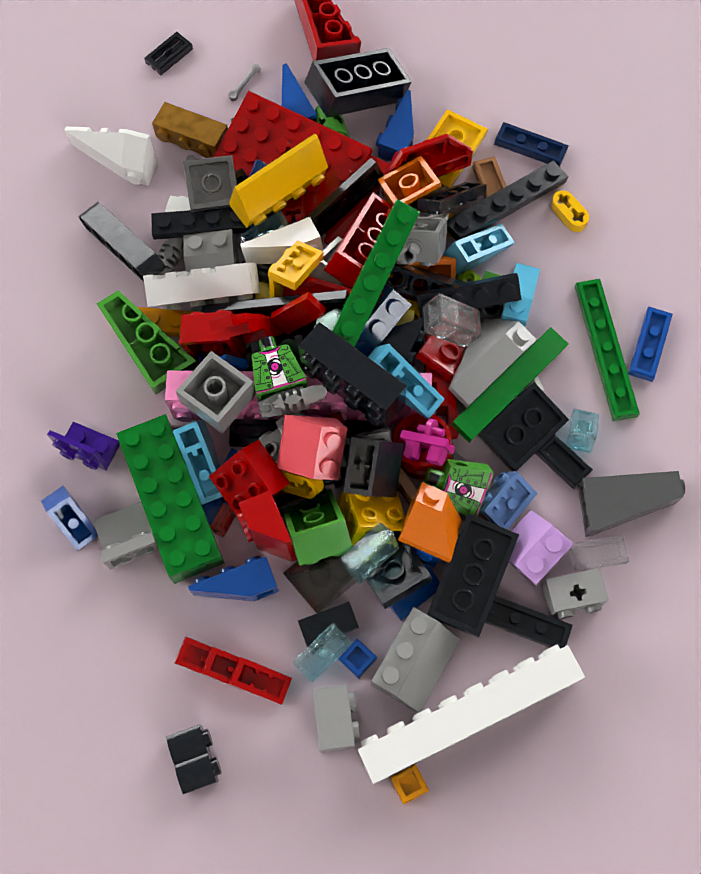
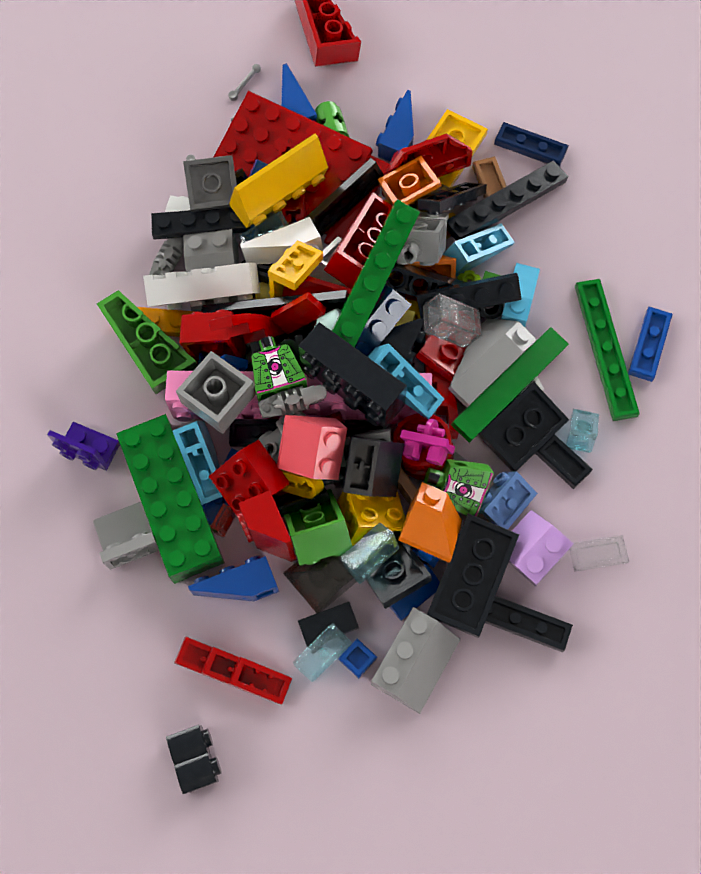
(69, 518): blue slope -> none
(121, 241): beam -> none
(124, 153): white wedge -> none
(171, 55): black tile -> none
(188, 130): pearl gold brick -> none
(334, 719): light grey brick -> none
(357, 82): black brick -> none
(409, 784): light orange tile -> none
(470, 714): white brick -> none
(571, 210): yellow beam -> none
(586, 583): light grey brick -> none
(623, 498): dark grey slope -> none

